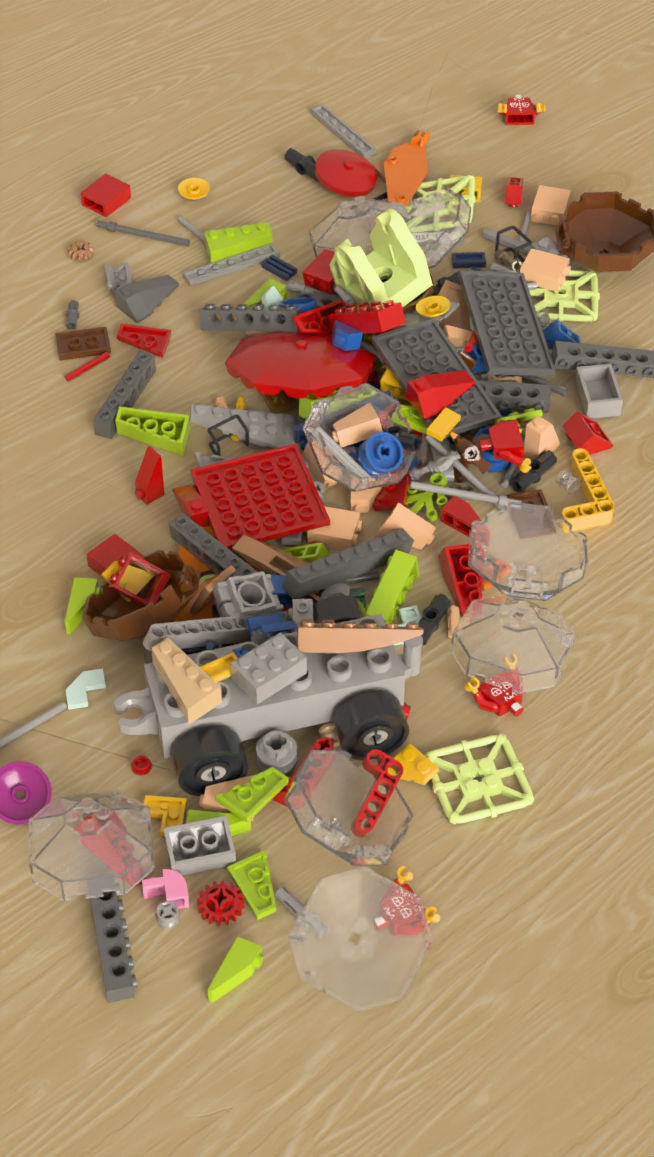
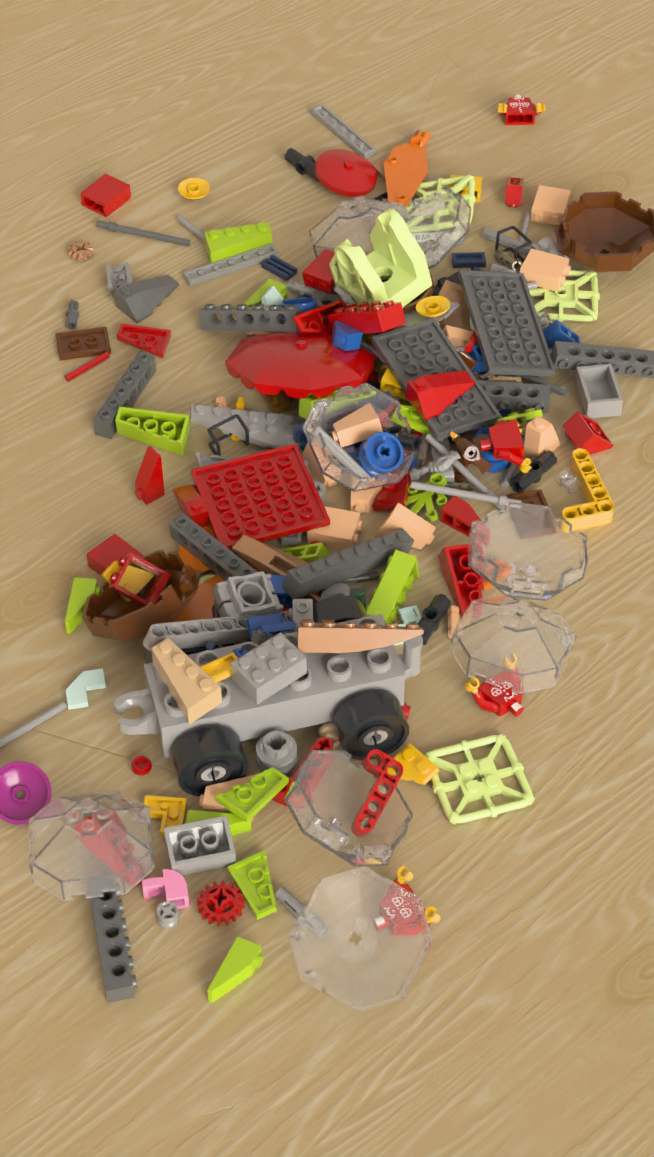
(207, 595): medium nougat tile -> none
(443, 424): yellow tile -> none

